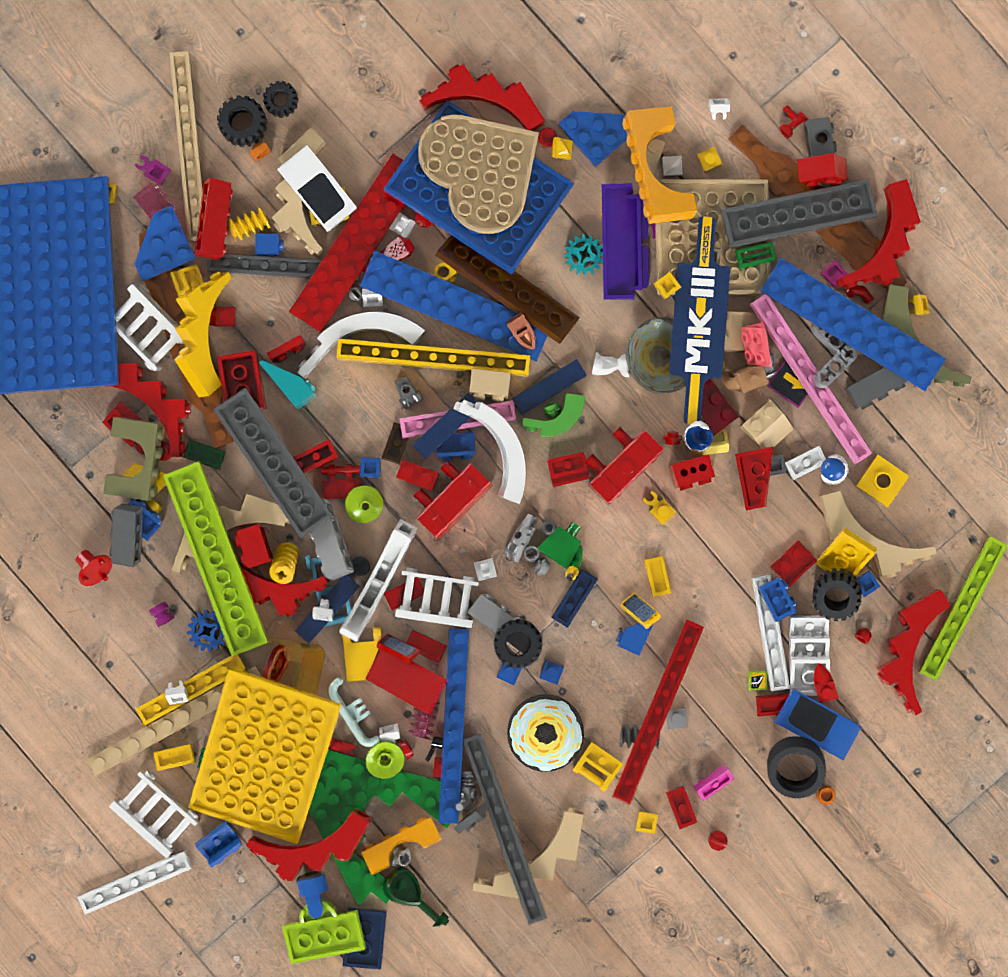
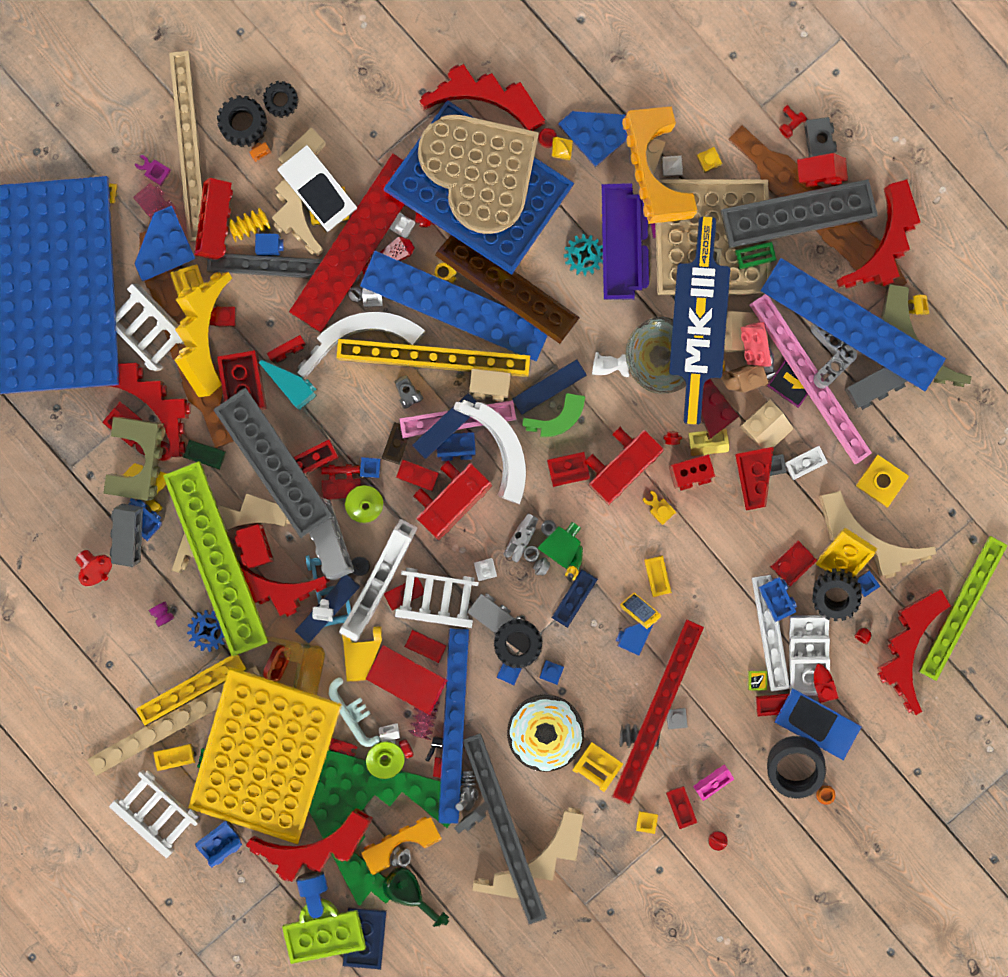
(134, 882): white tile -> none
(176, 694): white tile -> none
(284, 563): yellow piece -> none
(398, 648): tile -> none
(522, 331): plate -> none
(552, 409): bright green plate -> none
(667, 285): yellow plate -> none
(698, 436): blue hair -> none
(719, 105): white tile -> none
(833, 273): dark pink tile -> none
(834, 469): blue hair -> none
(861, 291): red arm -> none

